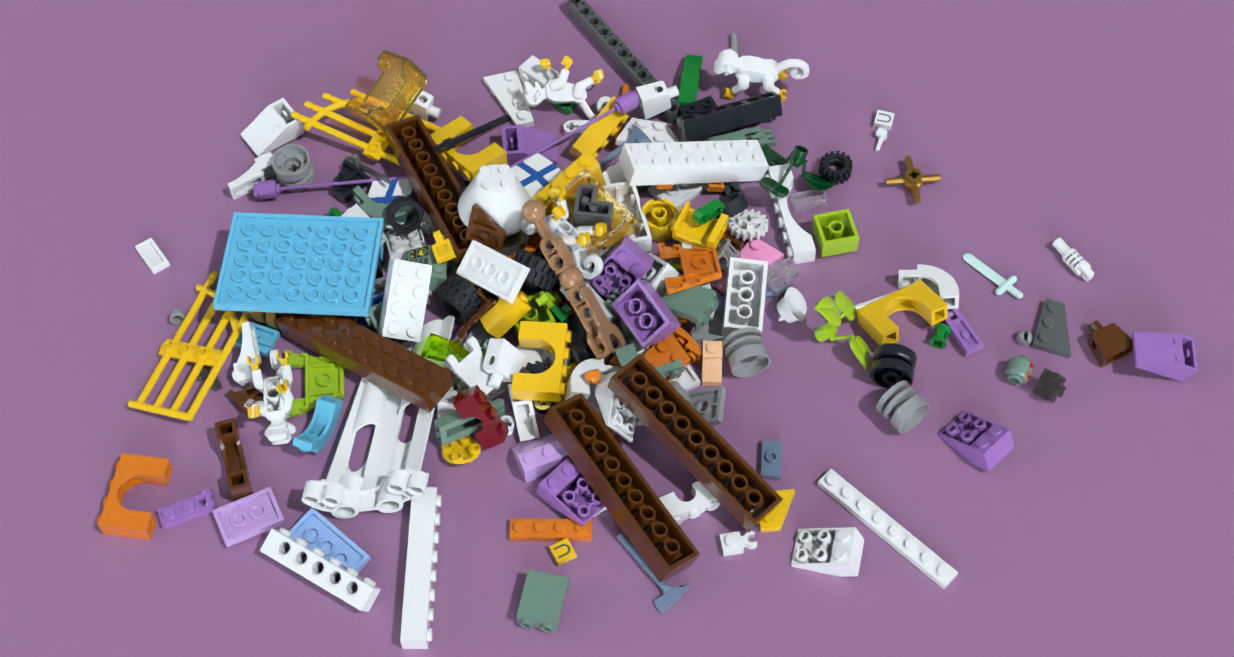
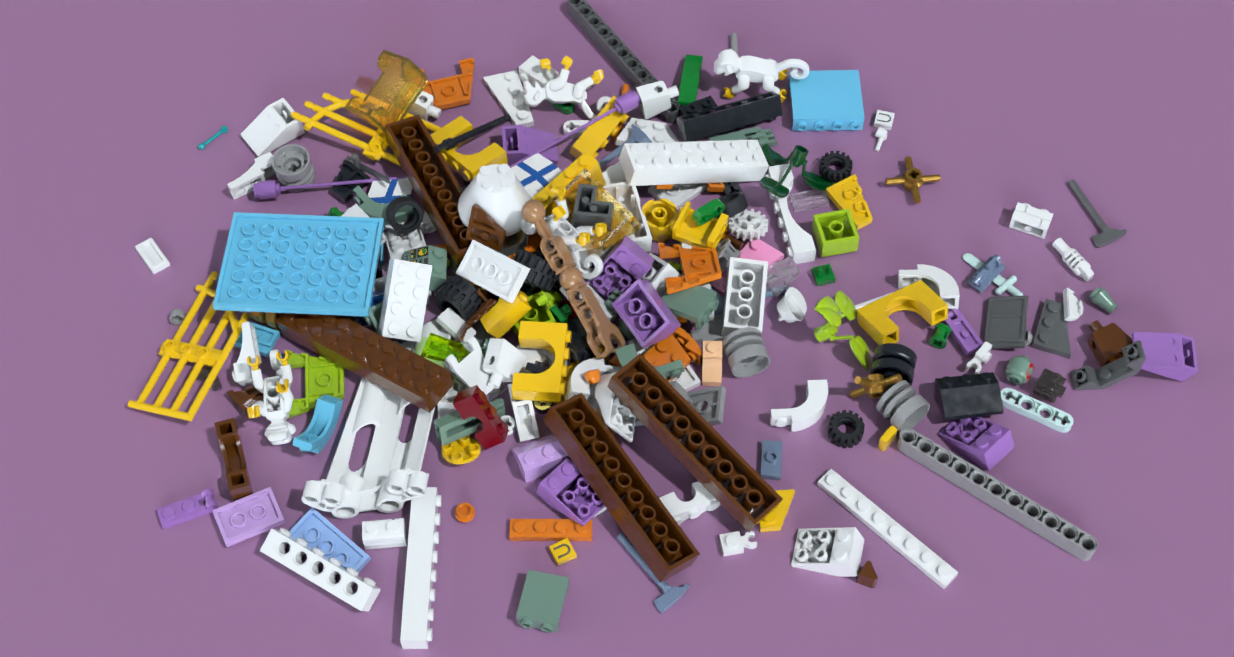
(132, 471): orange arch -> none
(224, 129): none -> teal hinge
(384, 533): none -> white brick
(443, 248): yellow plate -> none
(452, 323): none -> white tile
(455, 89): none -> orange wing
(464, 512): none -> orange plate
(806, 414): none -> white arch
(823, 275): none -> green tile
(827, 101): none -> medium azure panel
(846, 419): none -> black tyre
(848, 195): none -> yellow wing
(867, 575): none -> reddish brown slope
(874, 385): none -> pearl gold bar
(887, 438): none -> yellow tile
(968, 396): none -> black slope
(981, 356): none -> white plate
(986, 273): none -> sand blue hinge
(1000, 502): none -> light grey beam
(1006, 322): none -> dark grey piece
(1031, 220): none -> white brick
(1034, 412): none -> light aqua beam
(1072, 307): none -> white plate
(1090, 379): none -> dark grey slope
(1103, 299): none -> sand green cone
(1107, 235): none -> dark grey piece

